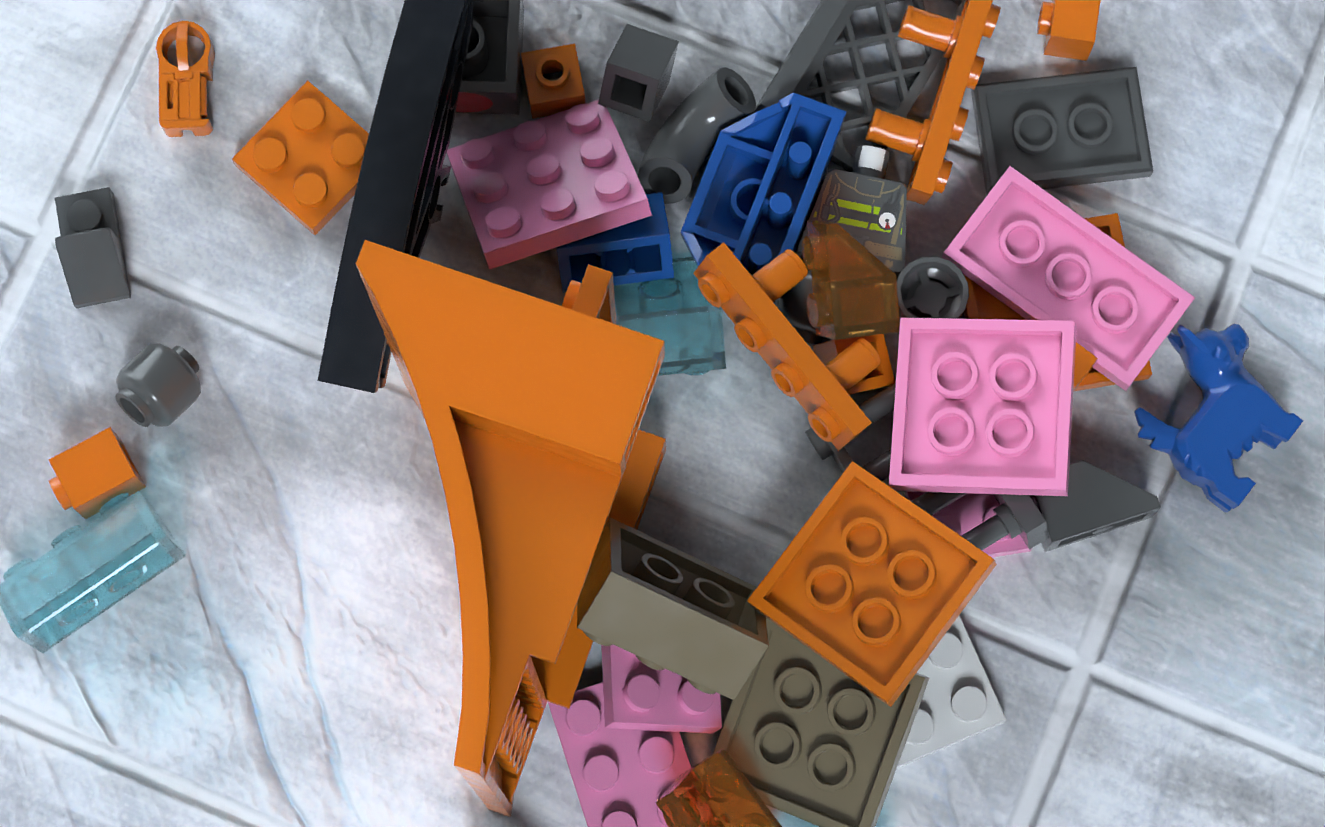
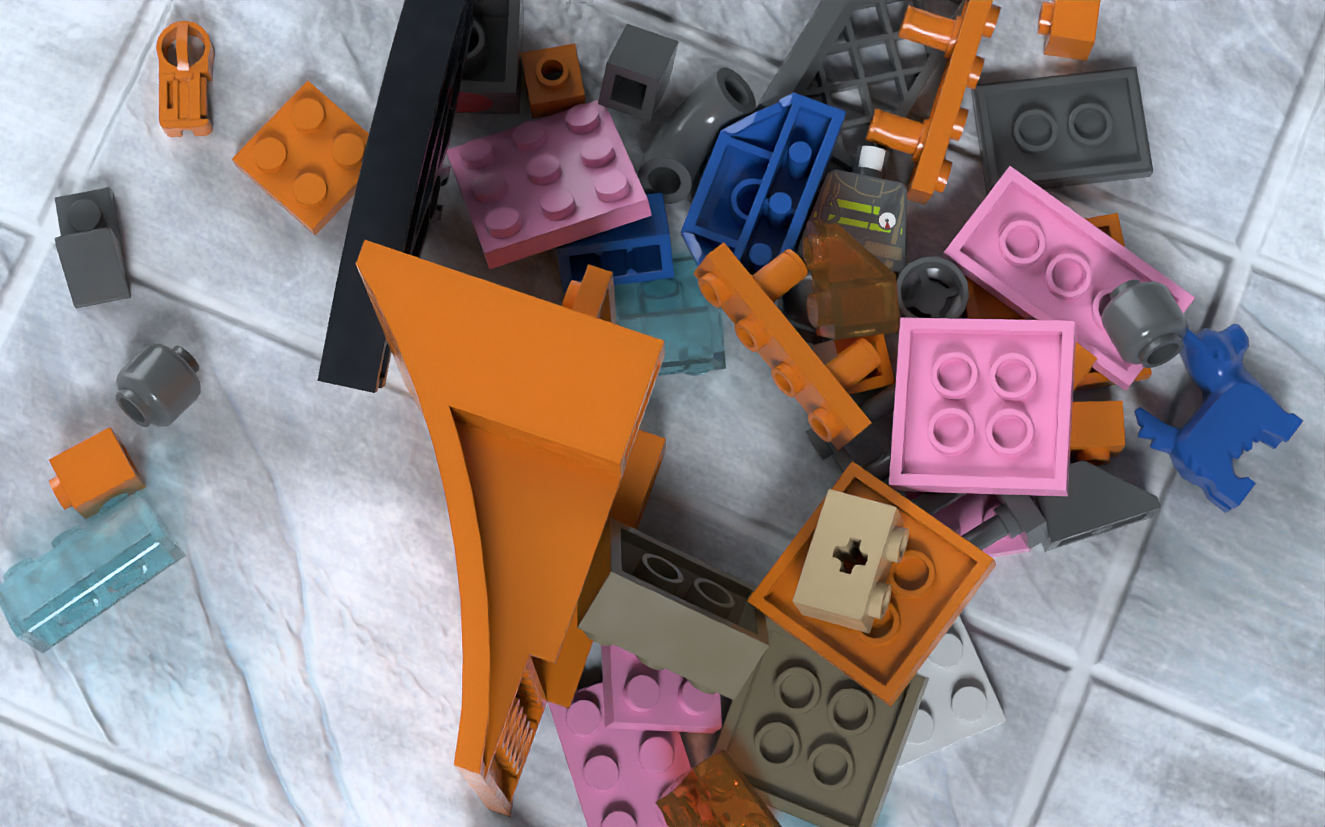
(843, 530): none -> tan brick
(1097, 431): none -> orange plate
(1144, 323): none -> dark grey head

